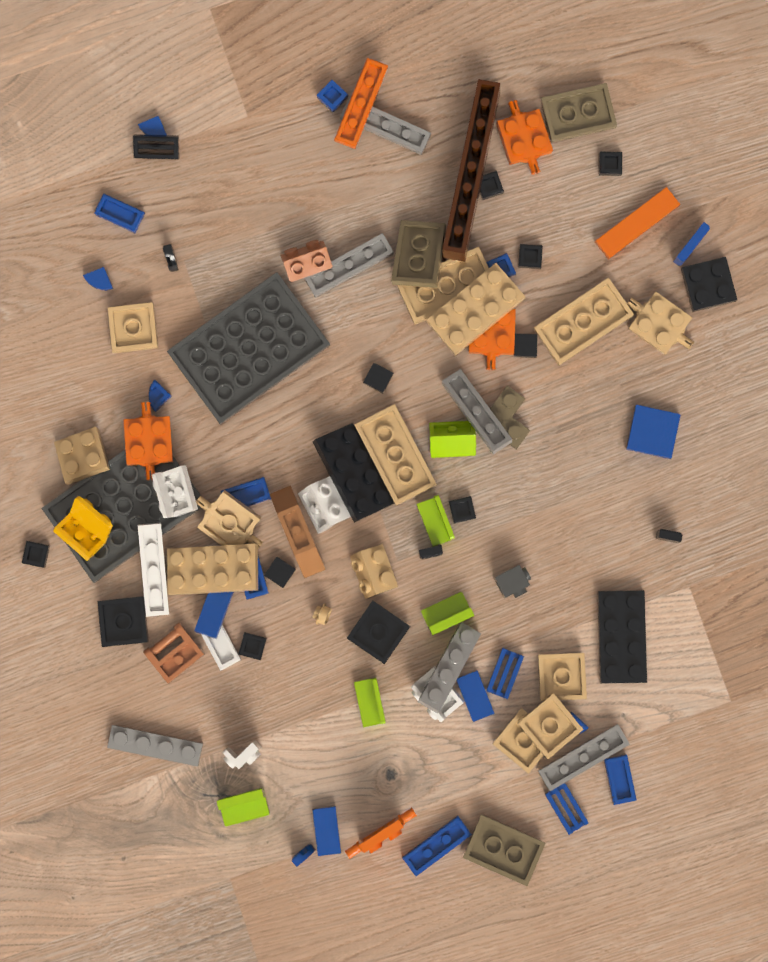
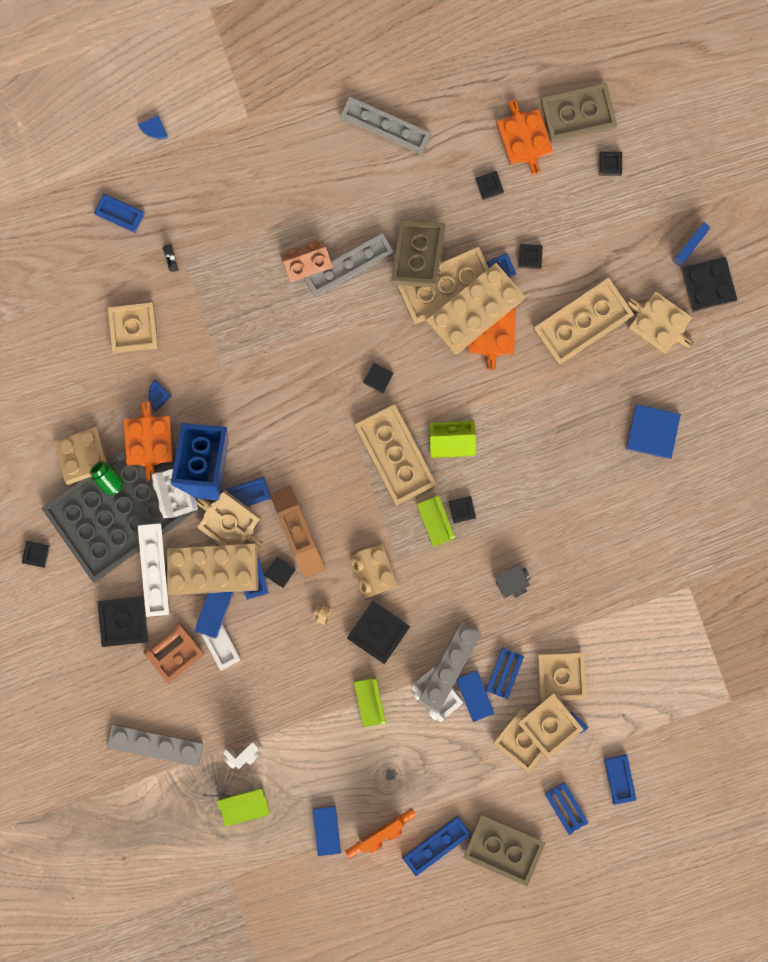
(84, 528): yellow bracket -> none
(99, 279): blue tile -> none
(106, 478): none -> green brick
(166, 138): black tile -> none
(200, 460): none -> blue slope
(248, 348): dark grey plate -> none
(252, 646): black tile -> none
(303, 855): blue tile -> none
(323, 504): white bracket -> none
(332, 96): blue plate -> none
(353, 472): black plate -> none
(361, 103): orange tile -> none
(430, 552): black tile -> none
(447, 613): lime panel -> none
(471, 170): reddish brown brick -> none
(477, 411): light grey plate -> none
(504, 410): dark tan plate -> none
(525, 346): black tile -> none
(583, 757): light grey plate -> none
(622, 636): black plate -> none
(637, 223): orange tile -> none
(670, 536): black tile -> none

